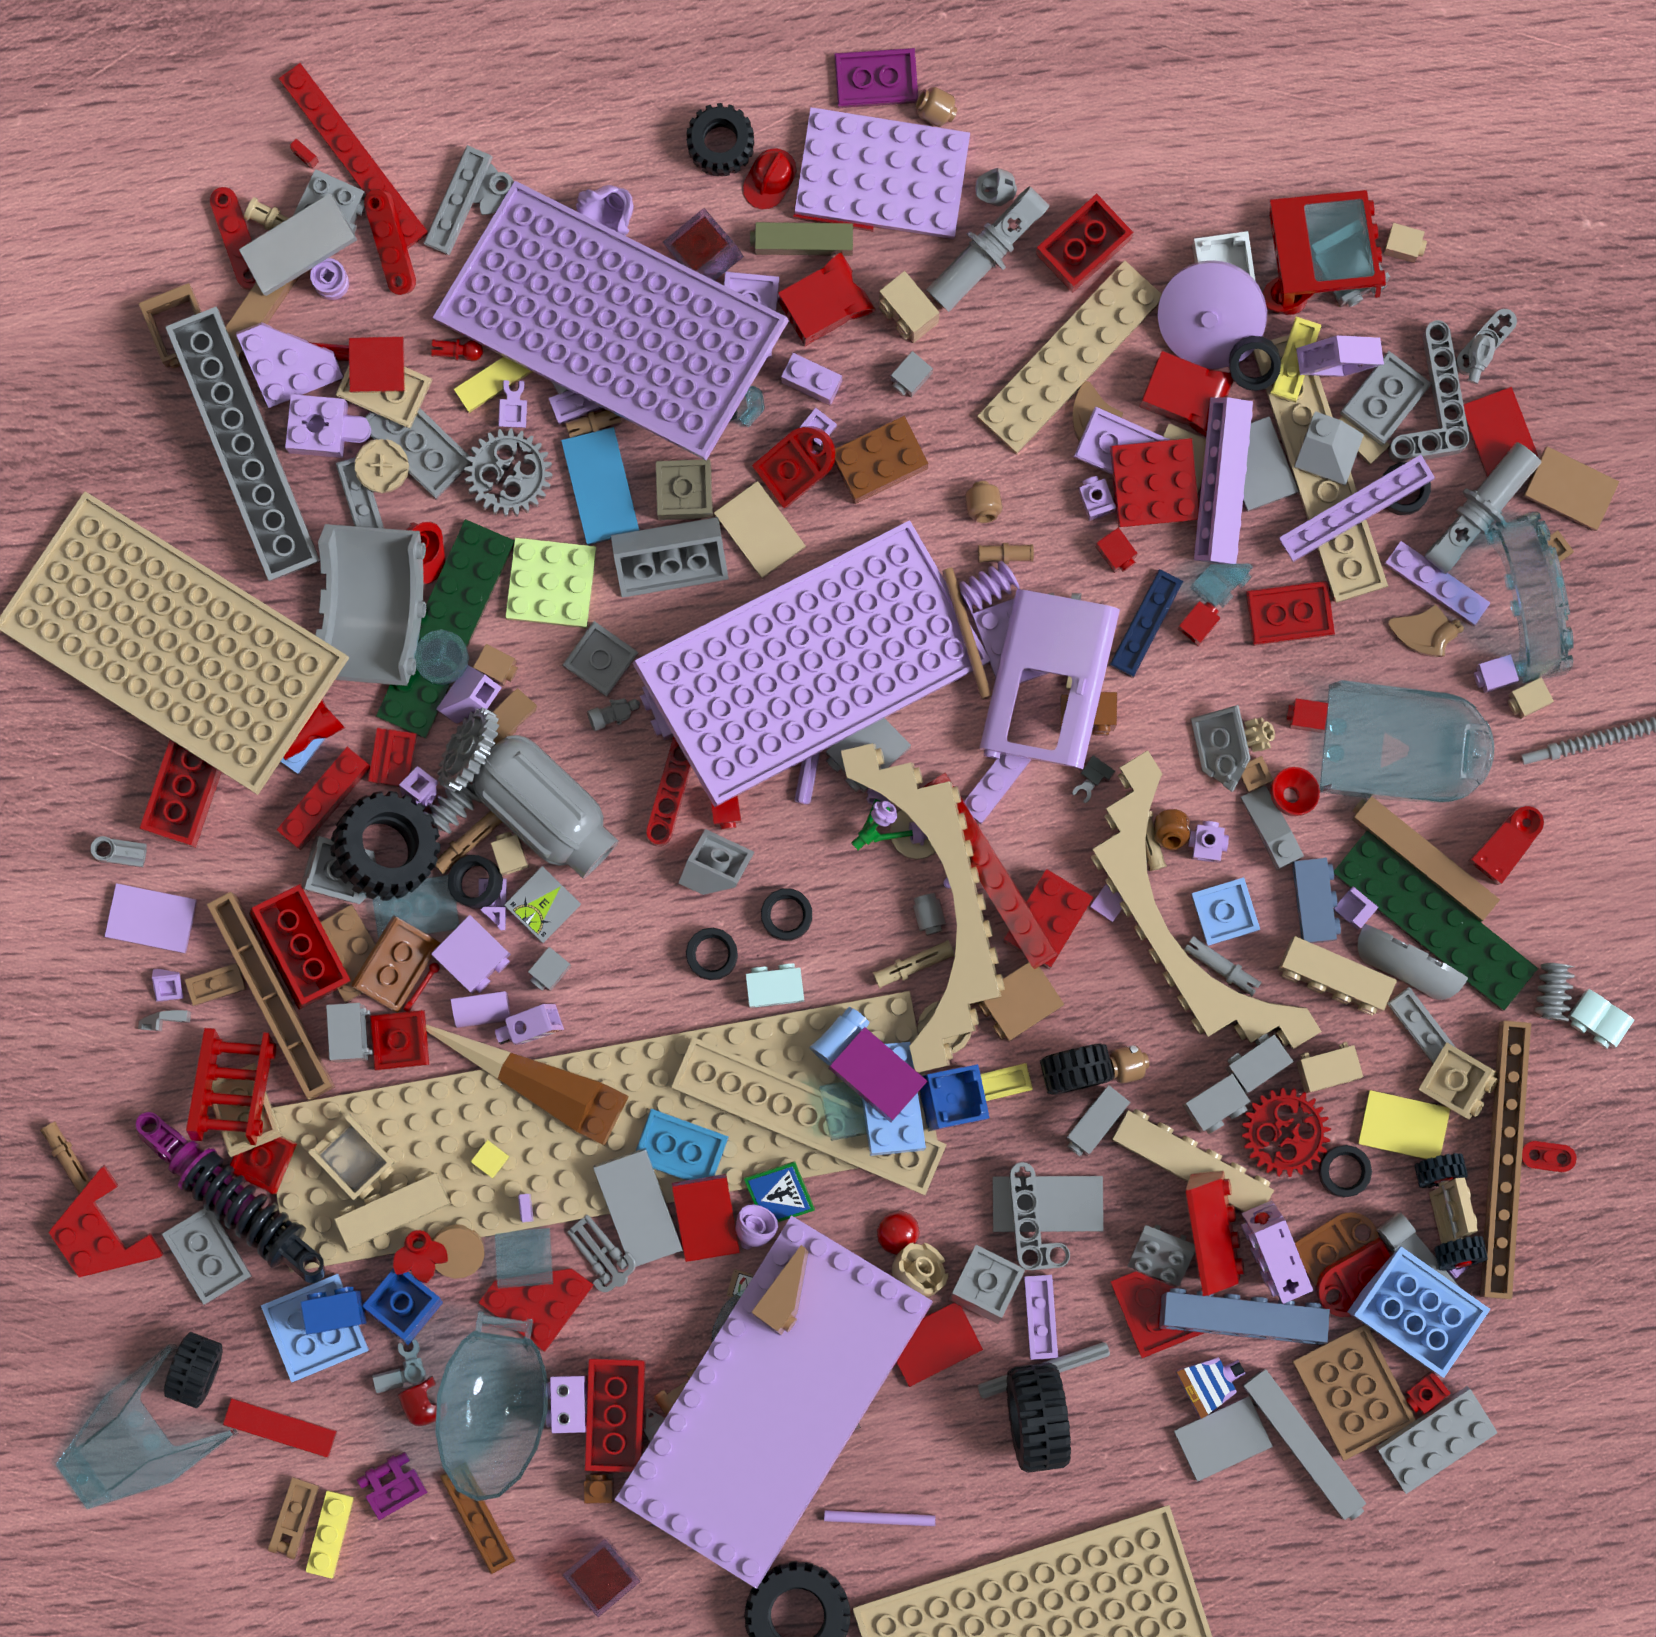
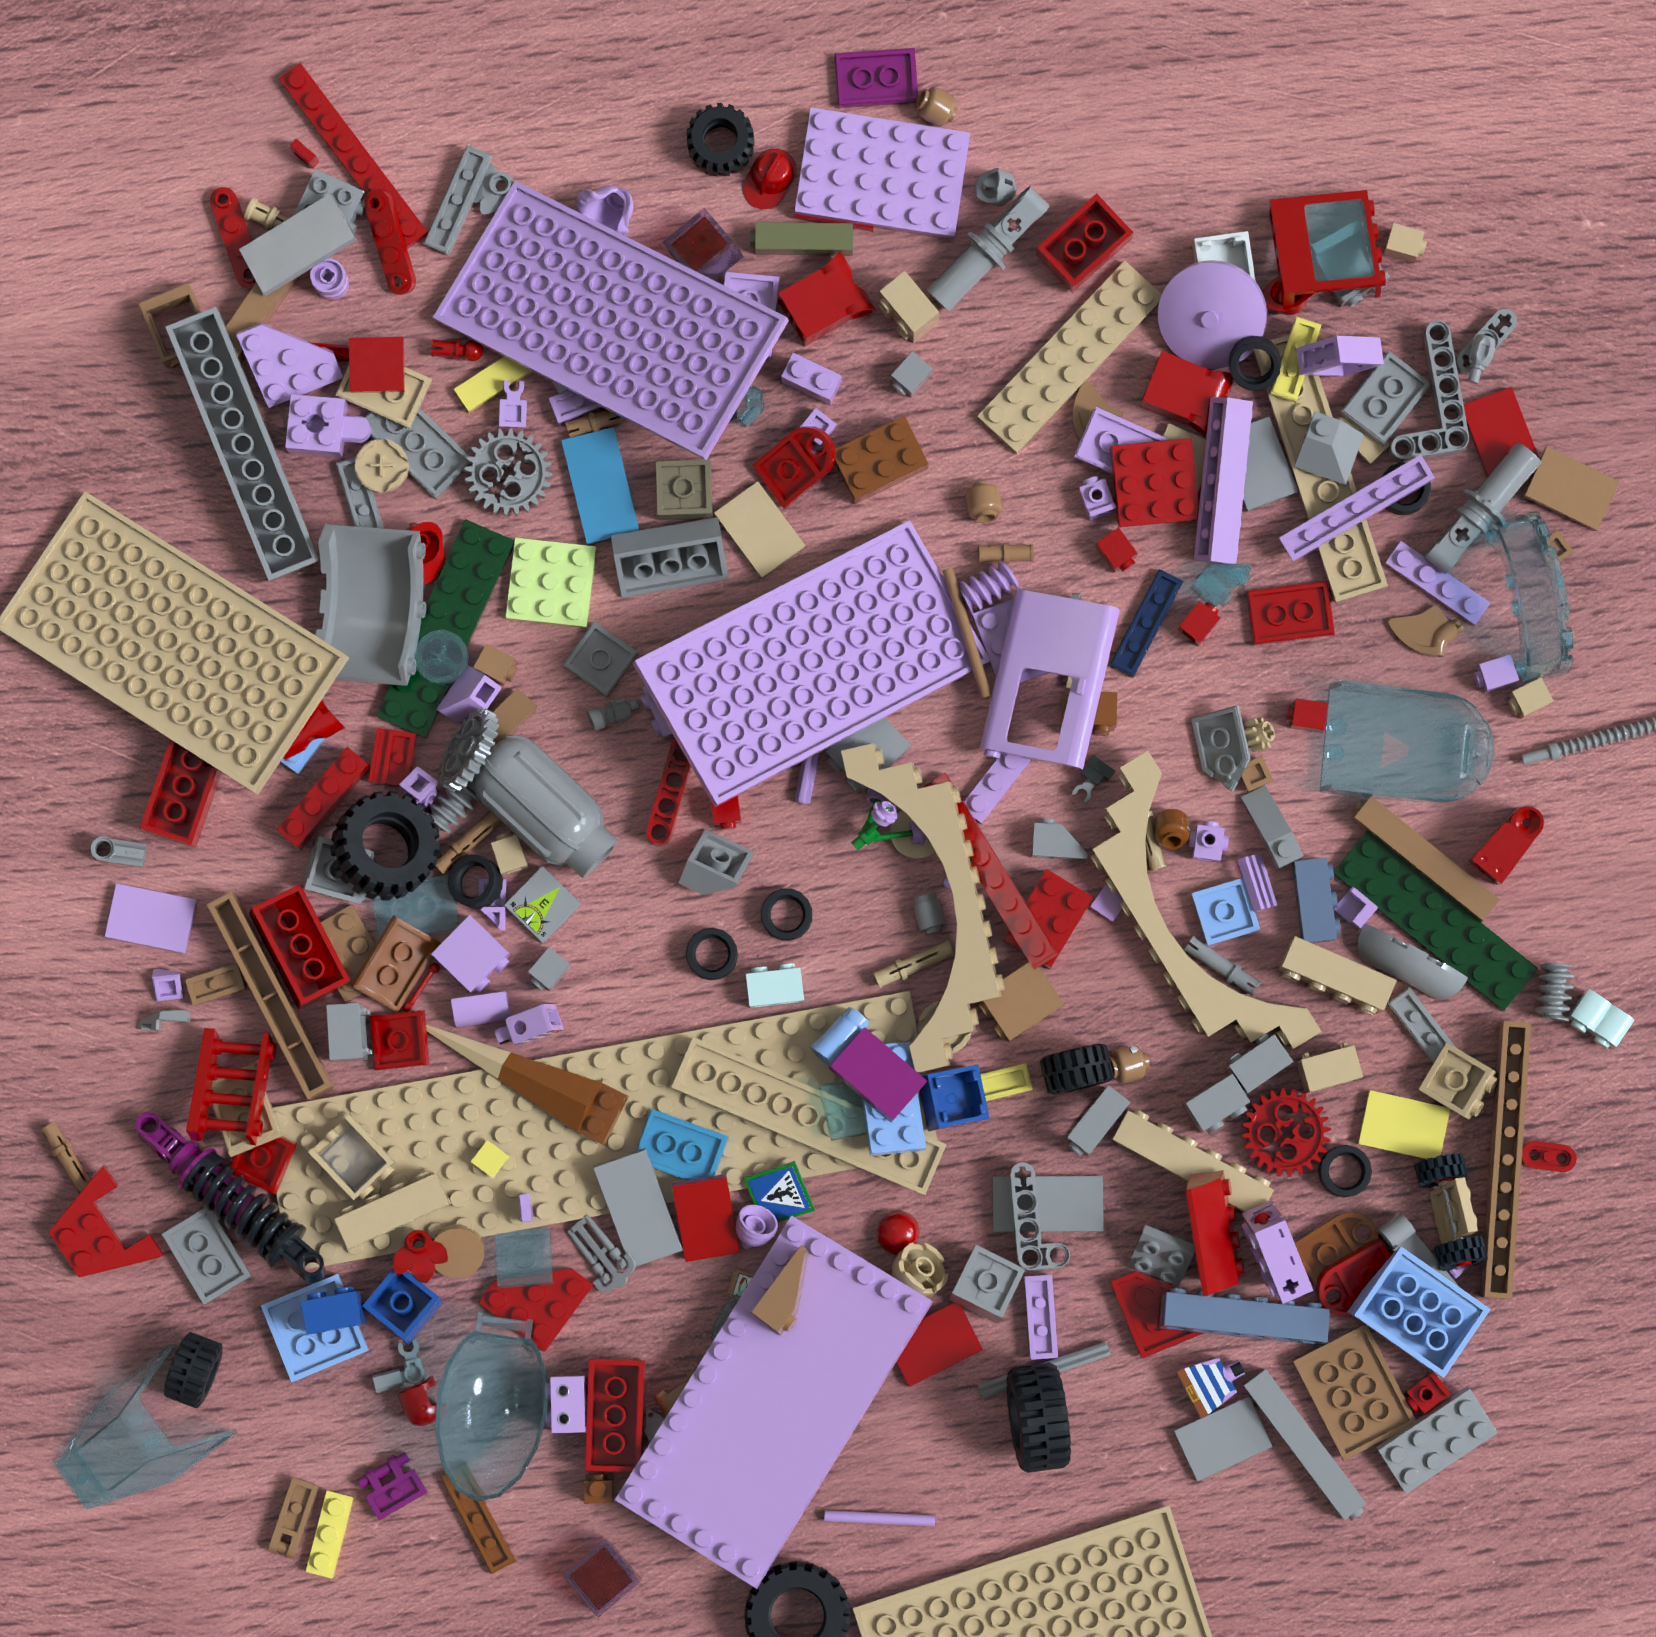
(280, 1427): red tile -> none
(1055, 842): none -> light grey slope
(1257, 882): none -> lavender tile
(1303, 784): red piece -> none

